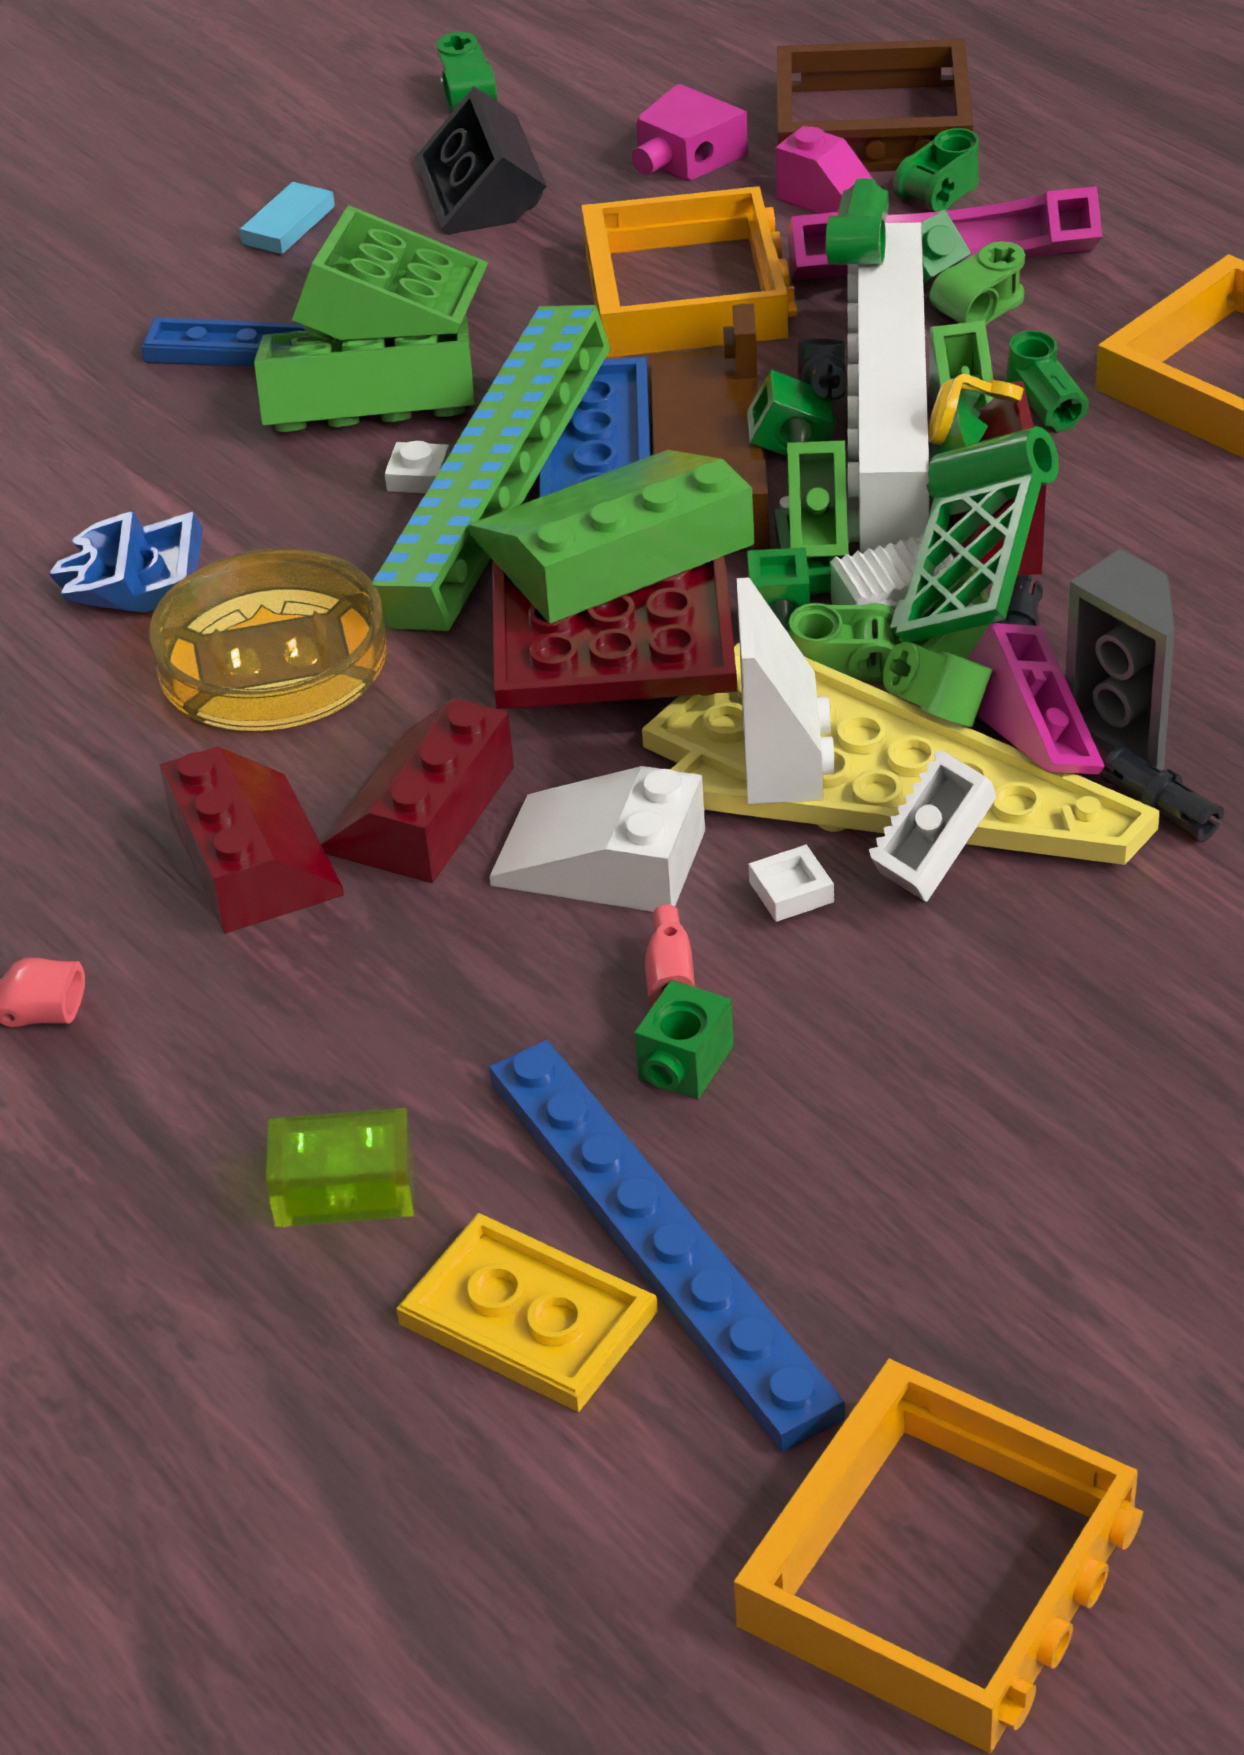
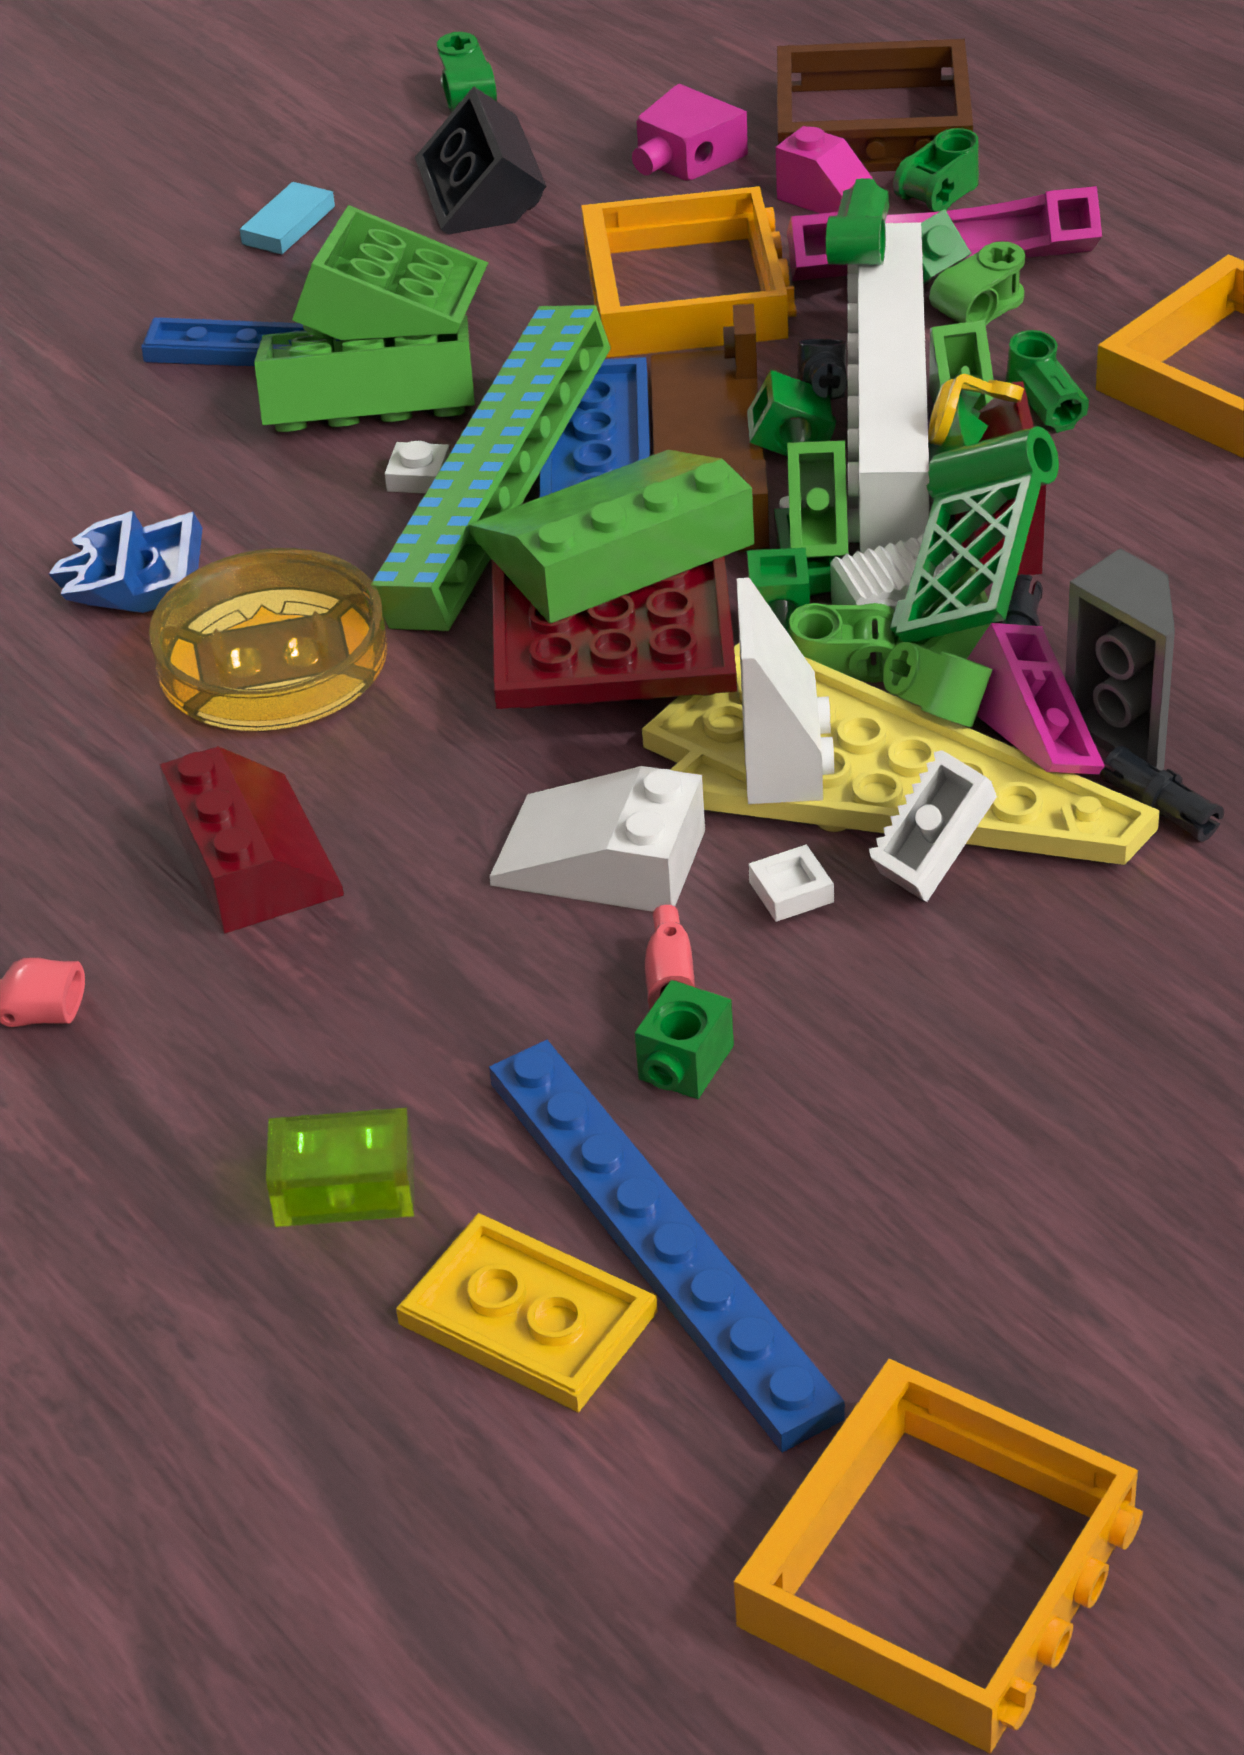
(427, 792): dark red slope -> none

